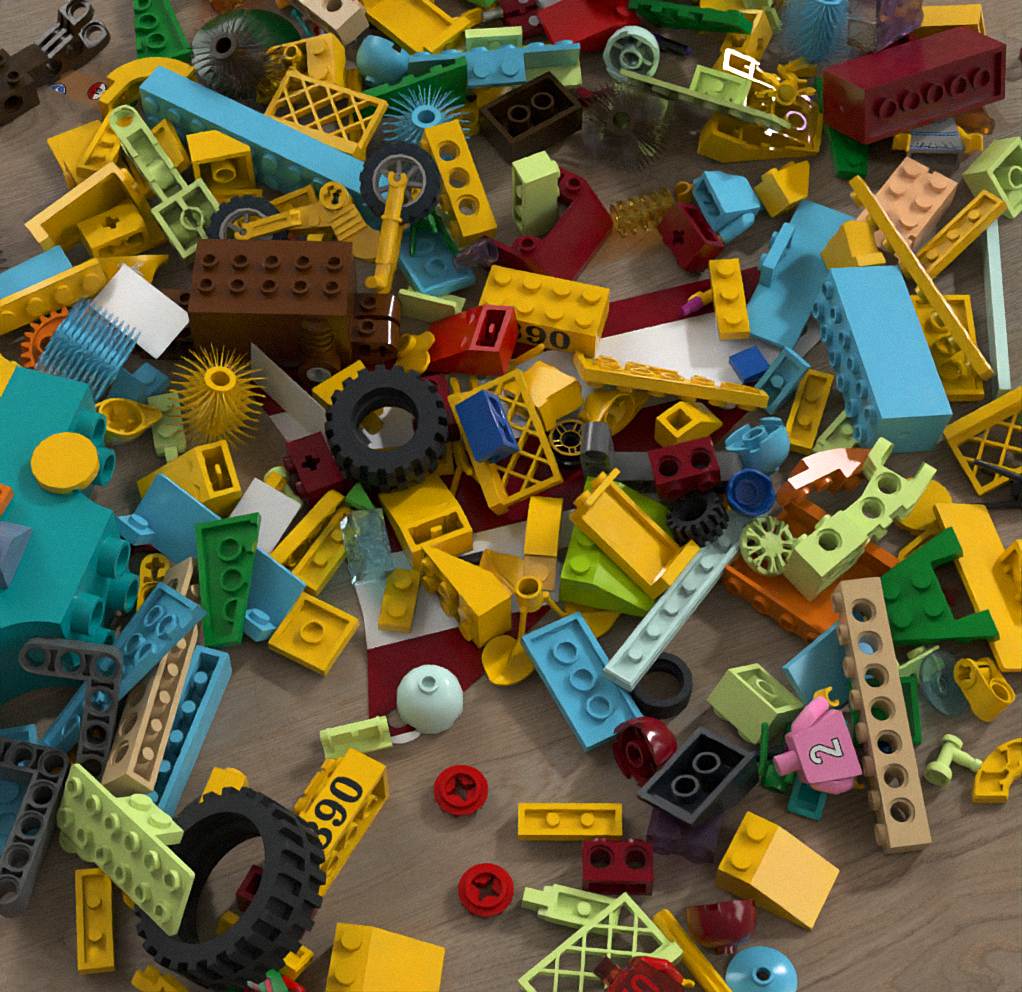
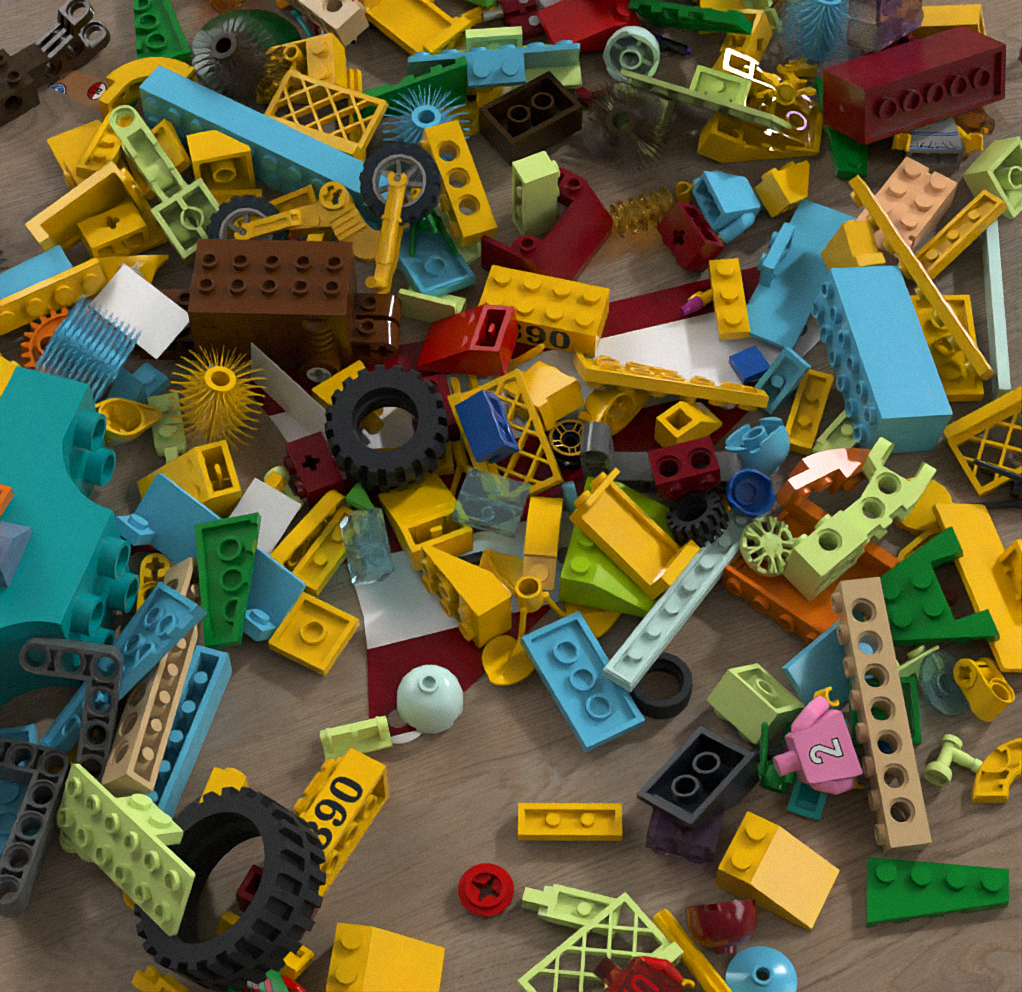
(65, 463): yellow tile -> none
(95, 921): yellow plate -> none
(380, 62): medium azure cylinder -> none
(400, 601): yellow plate -> none
(413, 351): yellow plate -> none
(468, 778): red gear -> none
(477, 255): cone -> none
(491, 502): none -> clear light blue slope
(569, 495): none -> medium azure tile
(617, 876): dark red brick -> none
(643, 747): dark red cylinder -> none
(919, 889): none -> green wing

